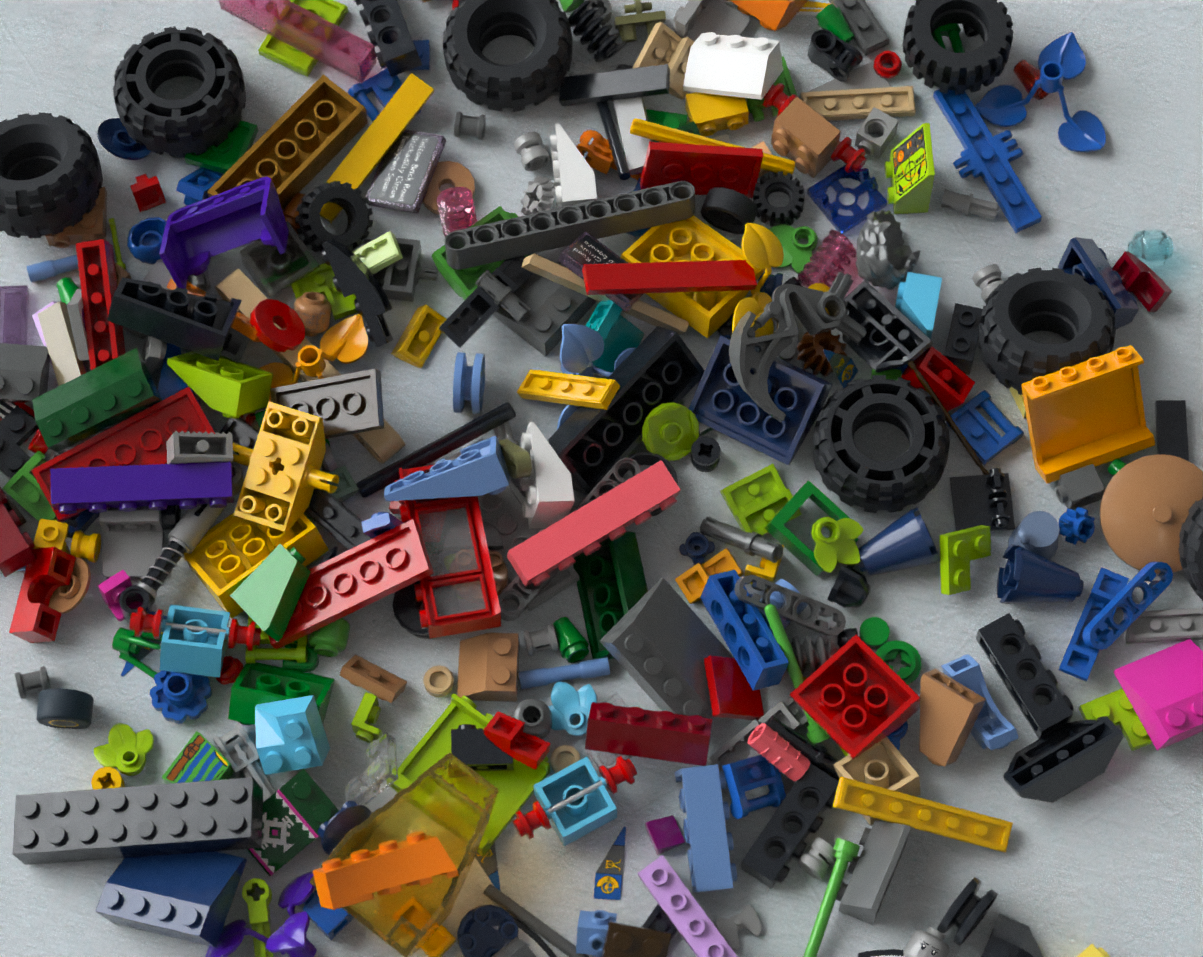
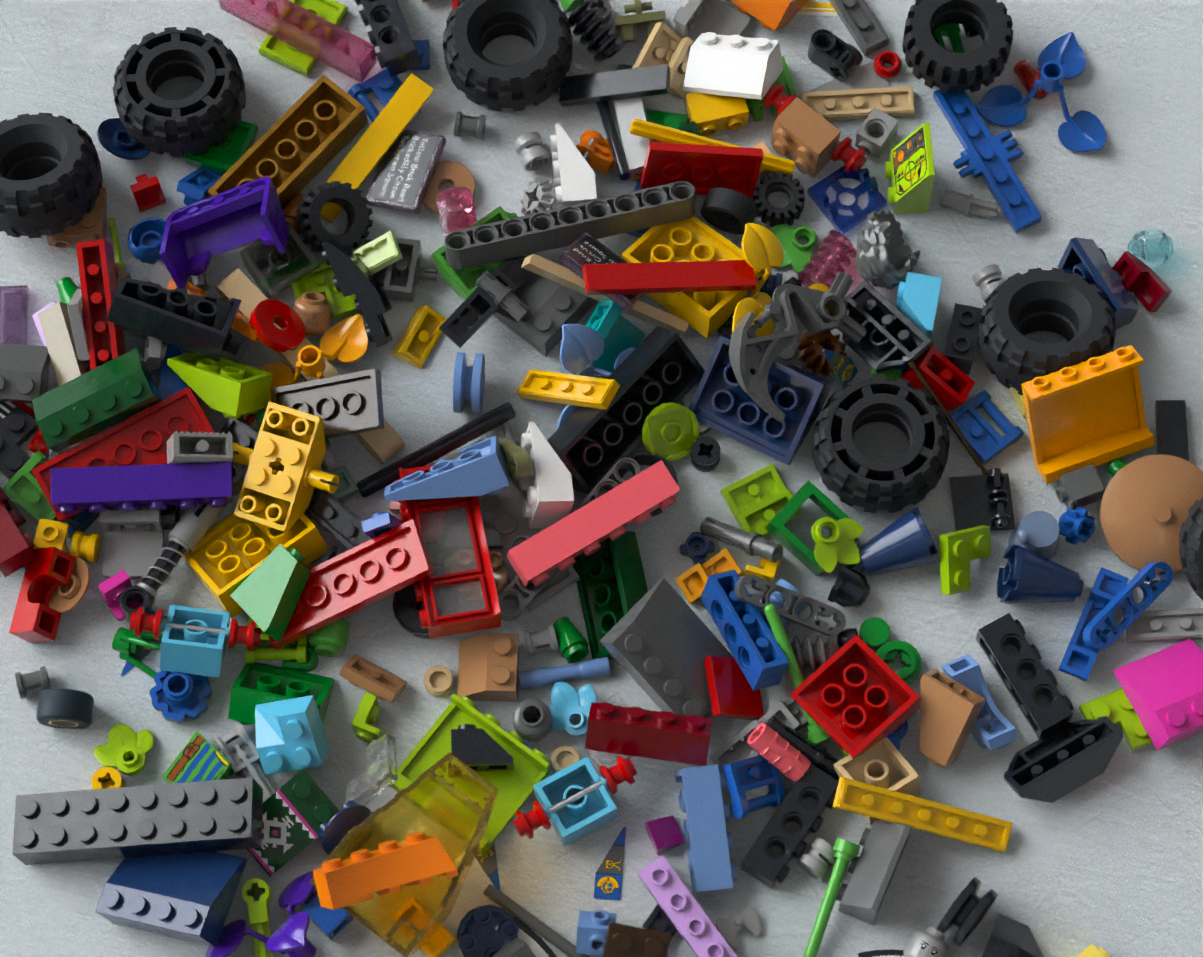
(52, 268): medium blue piece -> none
(230, 670): red plate -> none
(509, 737): red slope -> none
(834, 21): green cone -> none

